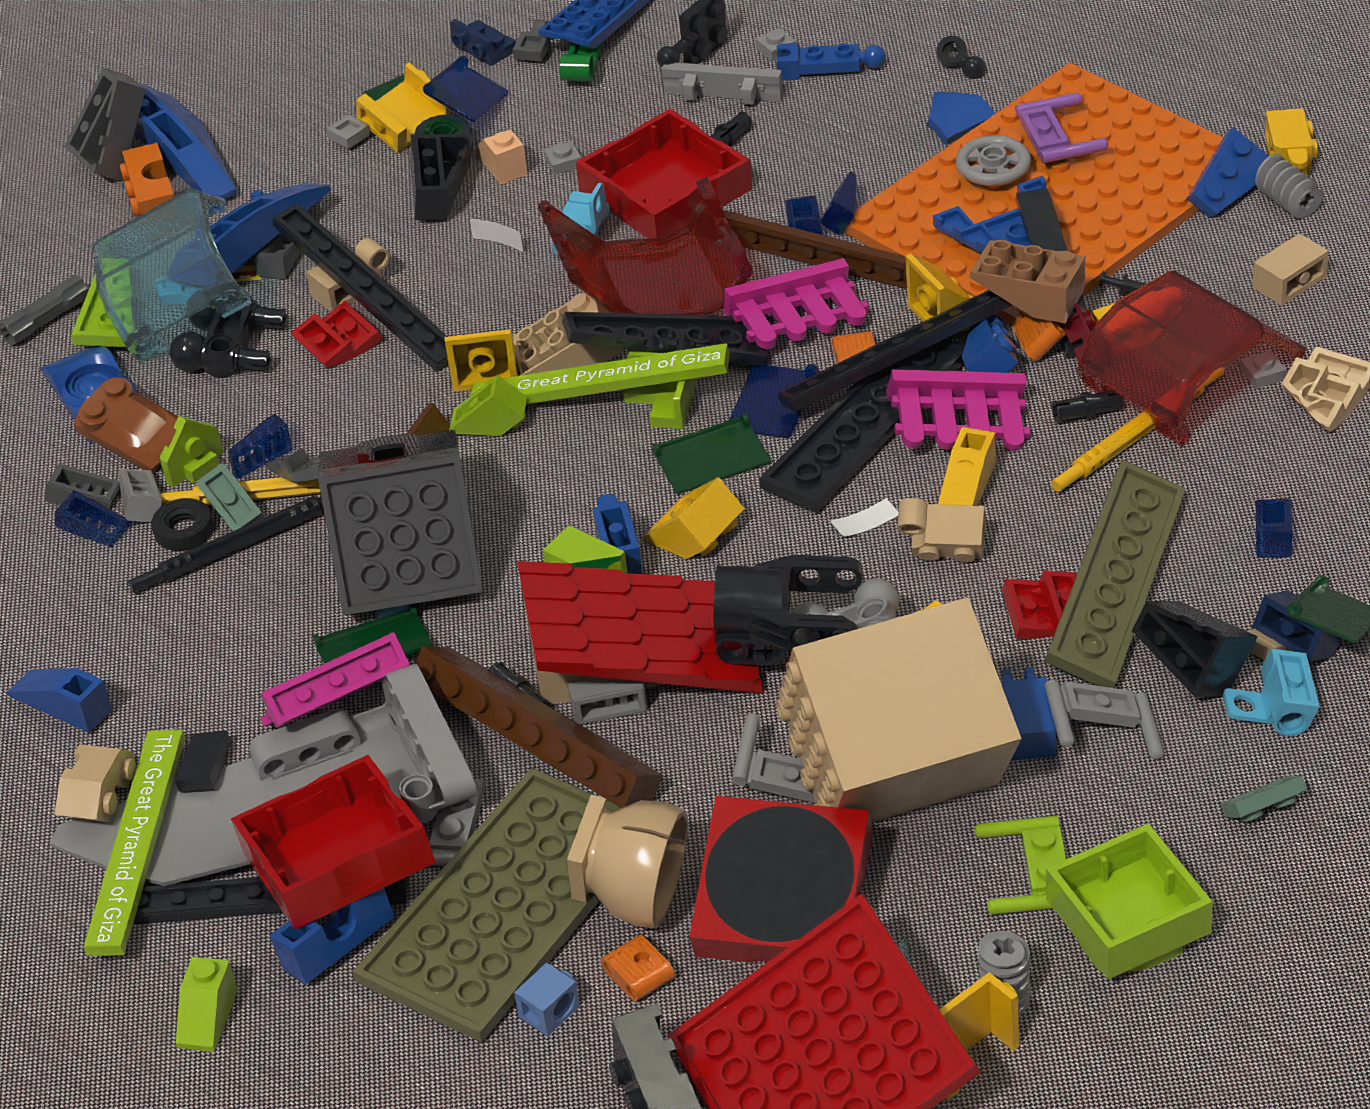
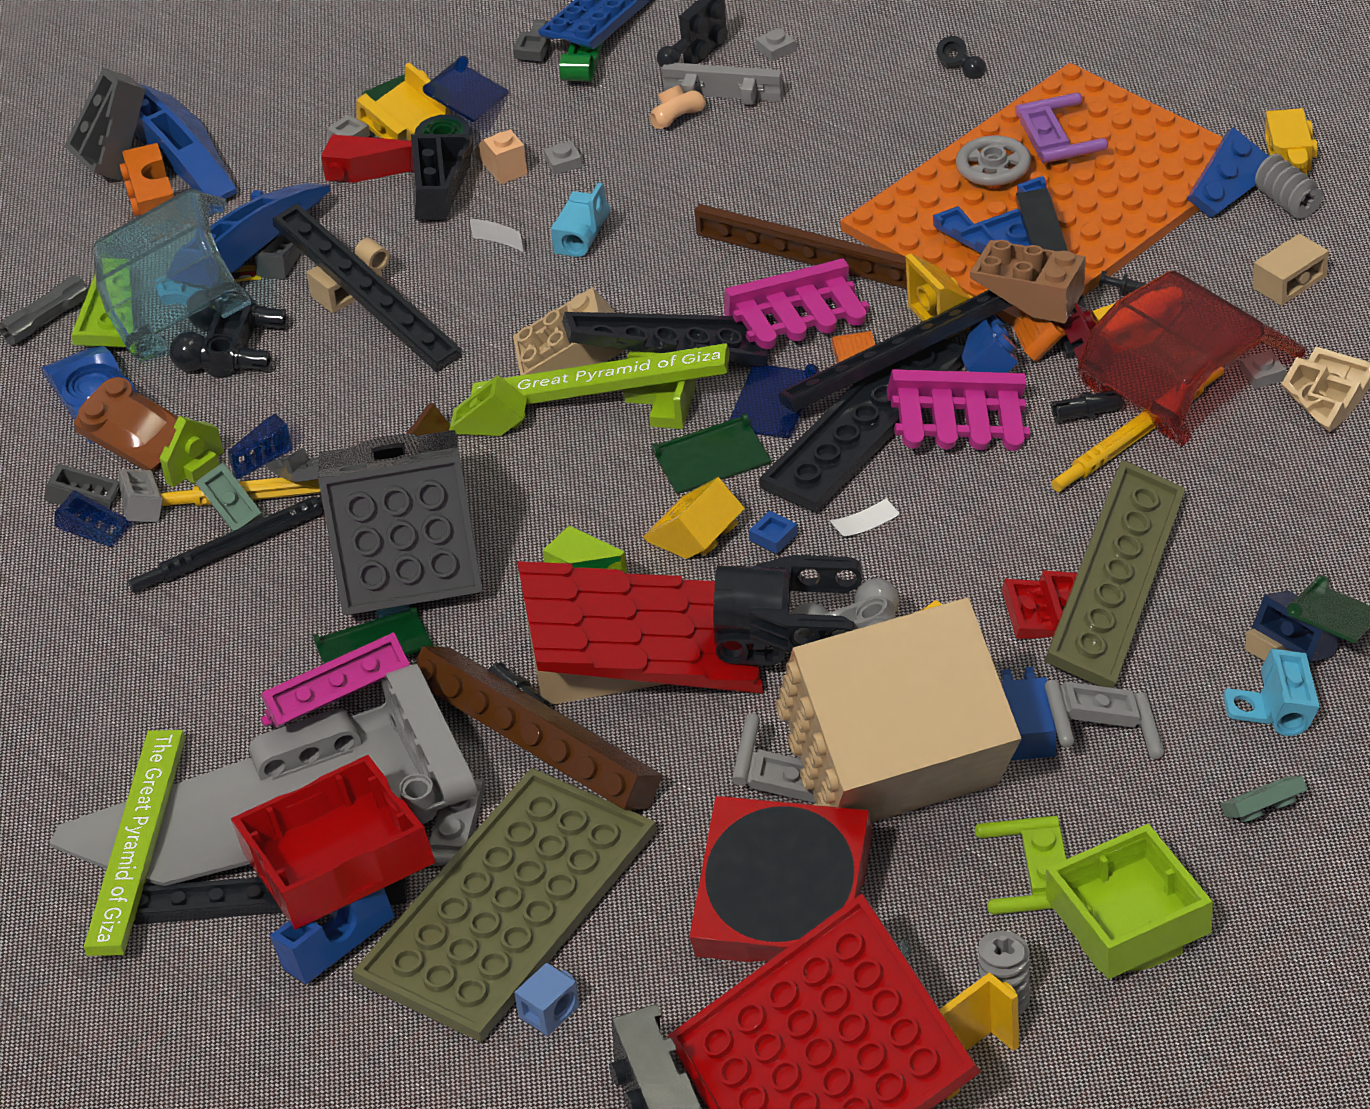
(65, 694): blue slope -> none
(90, 786): tan brick -> none
(186, 538): black tyre -> none
(203, 761): black tile -> none
(204, 1003): lime slope -> none
(337, 336): red slope -> none
(364, 158): none -> red slope
(480, 357): yellow slope -> none
(481, 41): dark blue bracket -> none
(593, 699): light grey slope -> none
(616, 528): blue hinge -> none
(624, 866): tan plate -> none
(638, 968): orange piece -> none
(654, 275): clear red windscreen -> none
(655, 173): red tile -> none
(674, 104): none -> light nougat piece
(733, 128): black pin -> none
(773, 532): none -> blue plate
(803, 214): clear blue slope -> none
(825, 59): blue plate -> none
(842, 206): clear blue slope -> none
(943, 529): tan hinge -> none
(957, 114): blue slope -> none
(969, 468): yellow slope -> none
(1194, 645): black wedge -> none
(1273, 528): clear blue slope -> none

